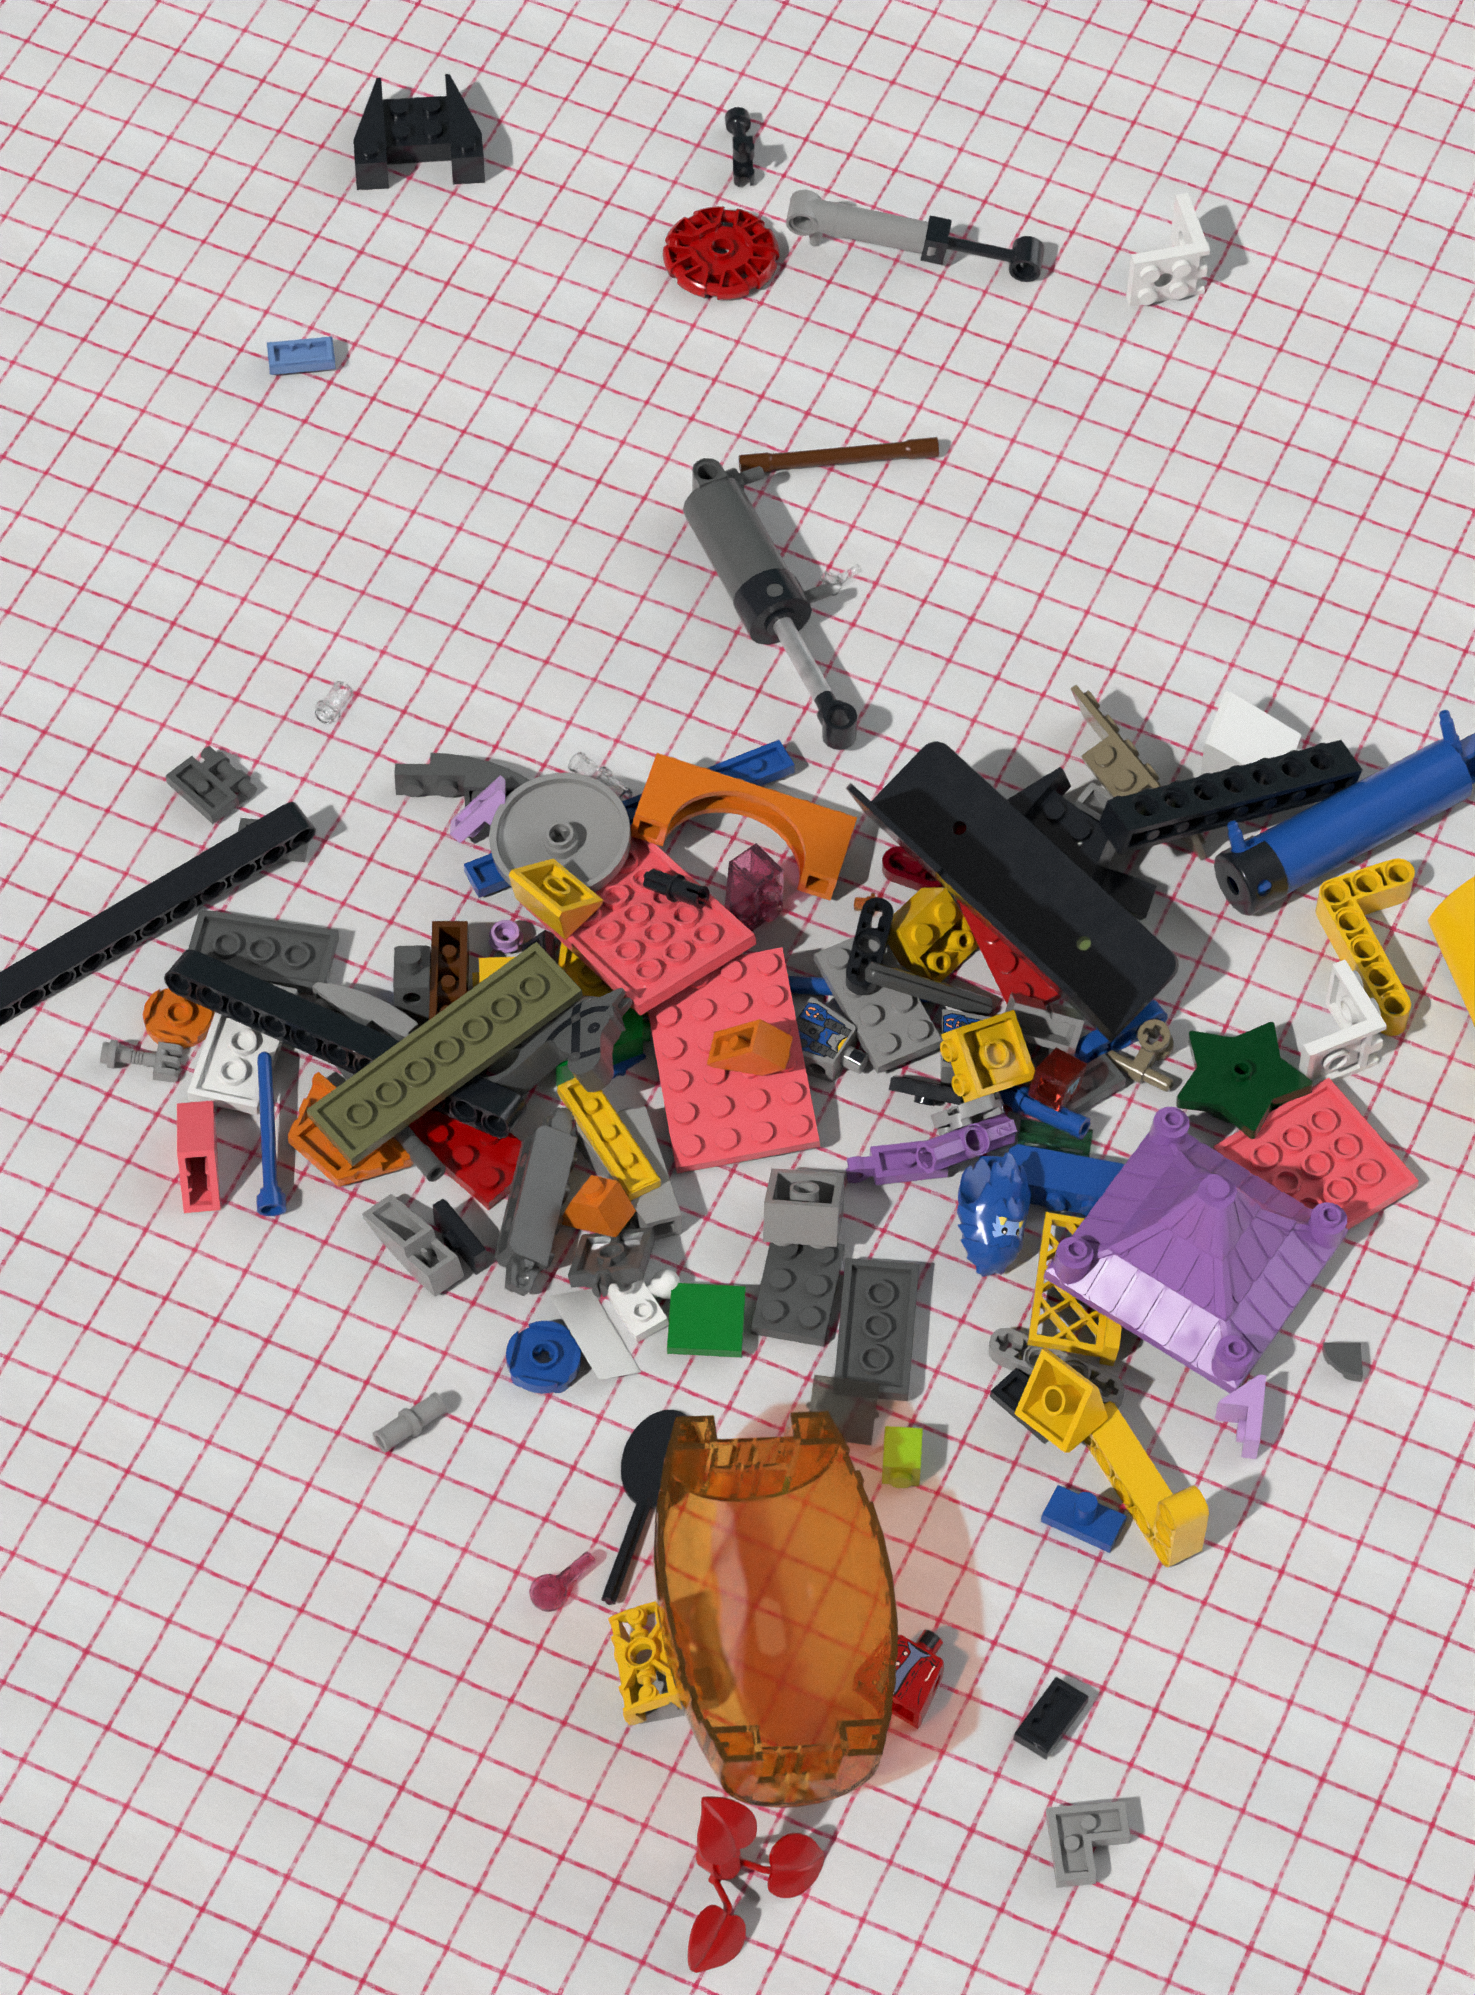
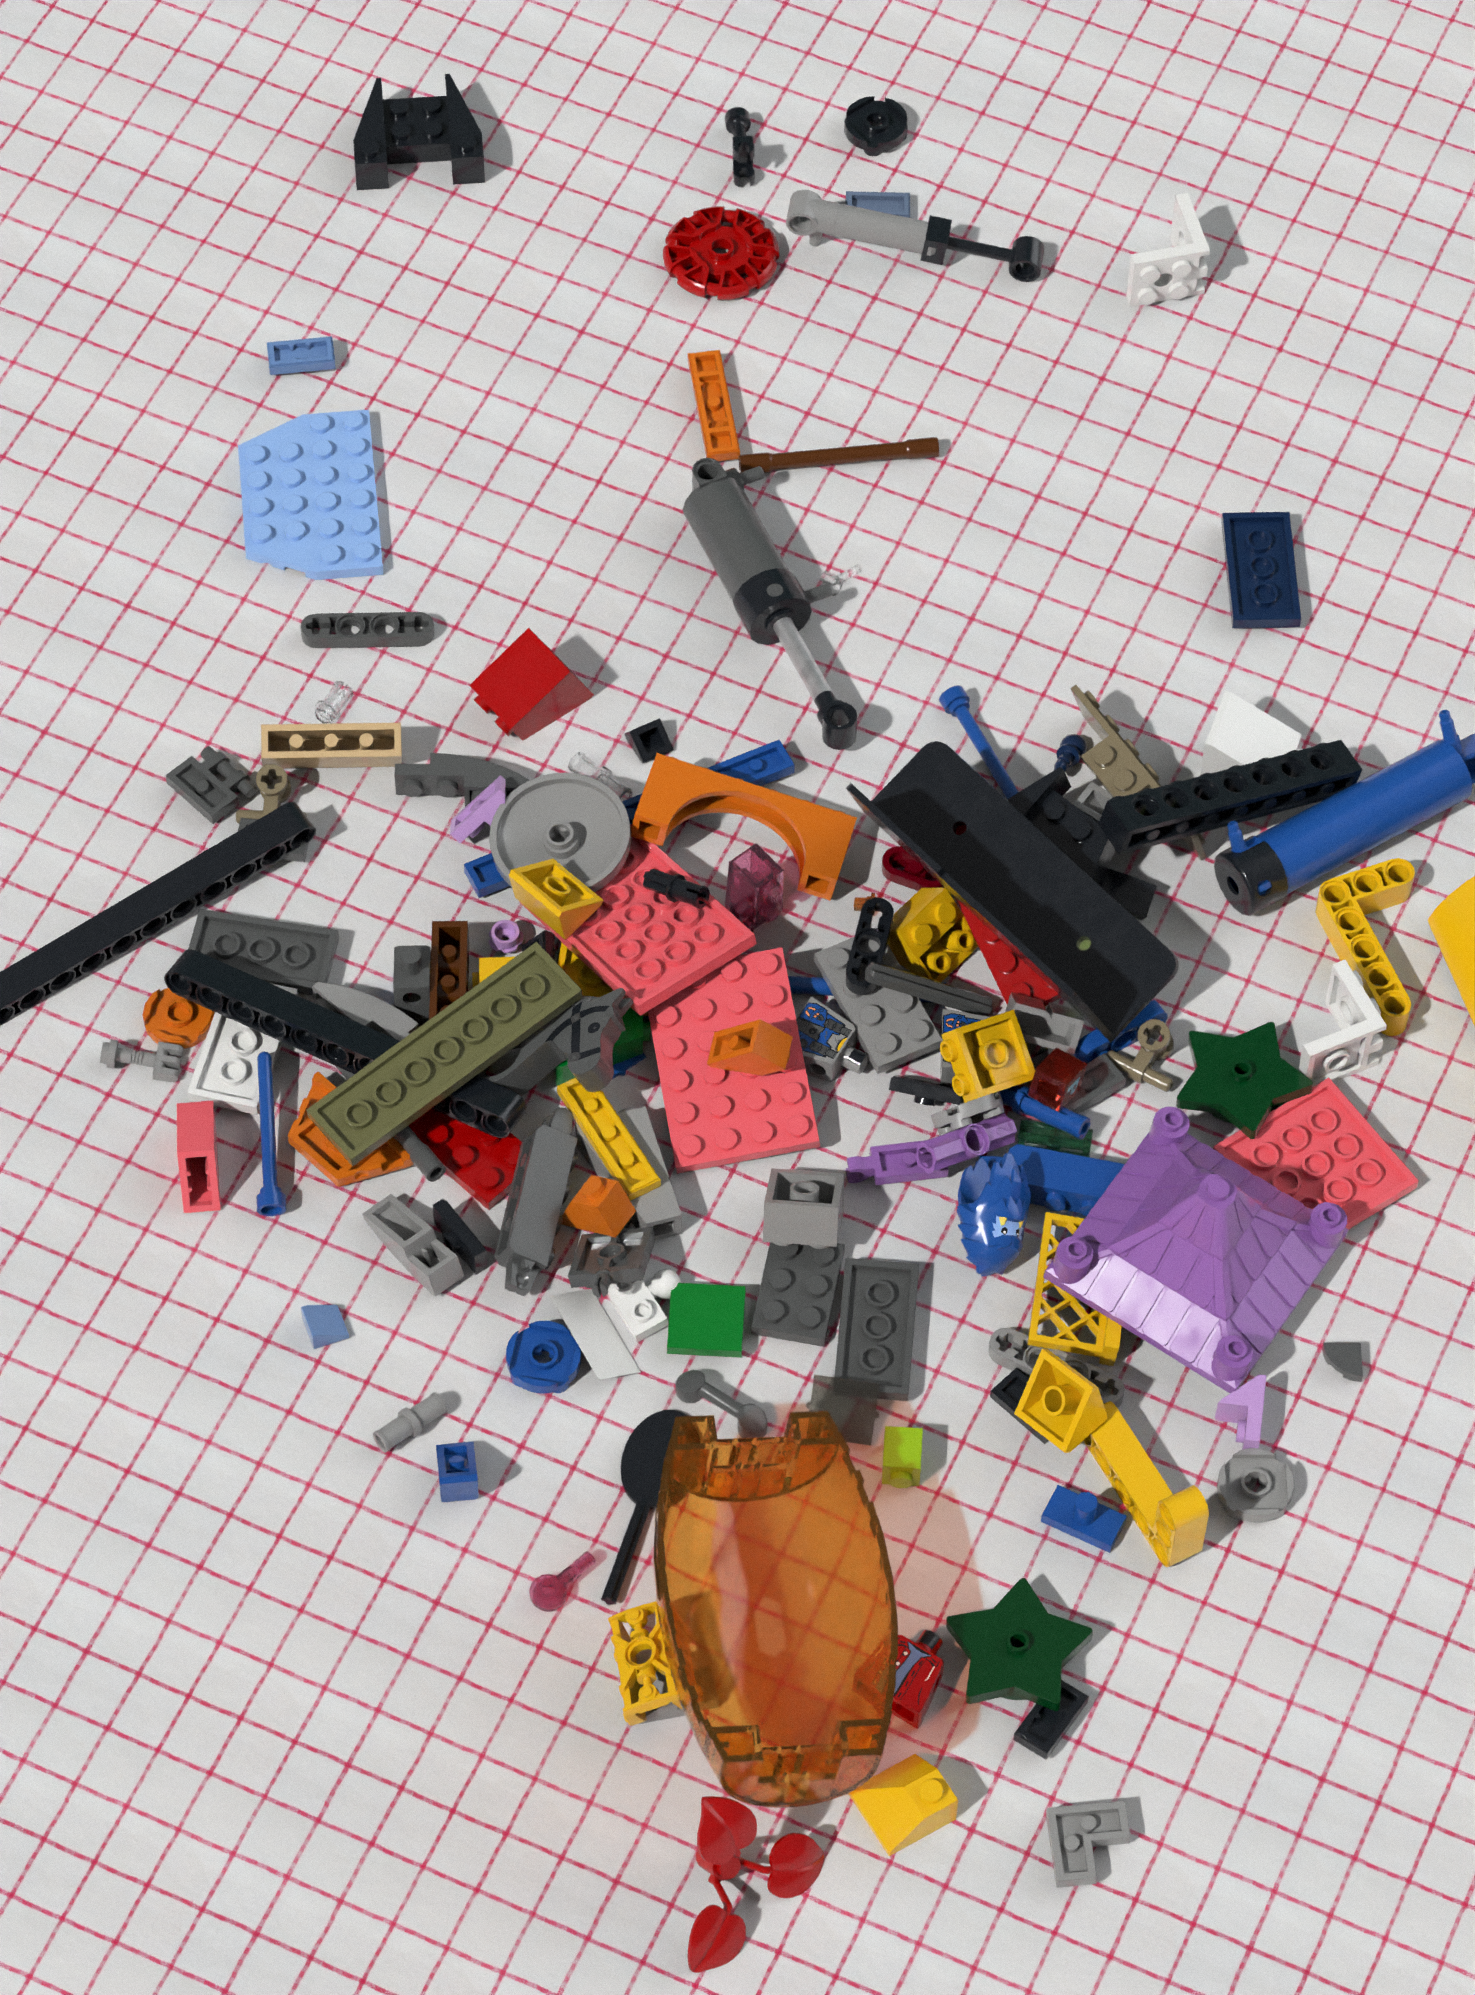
(272, 797): none -> dark tan piece
(313, 496): none -> light blue plate
(324, 1324): none -> medium blue slope
(331, 745): none -> tan brick
(367, 636): none -> dark grey beam
(457, 1472): none -> blue slope
(528, 687): none -> red slope
(649, 740): none -> black slope
(691, 1388): none -> dark grey bar
(713, 405): none -> orange plate
(875, 139): none -> black plate
(886, 202): none -> sand blue tile
(905, 1803): none -> yellow slope
(956, 702): none -> blue piece
(1017, 1648): none -> dark green plate
(1070, 751): none -> dark blue bar
(1251, 1505): none -> light grey plate
(1261, 570): none -> dark blue plate

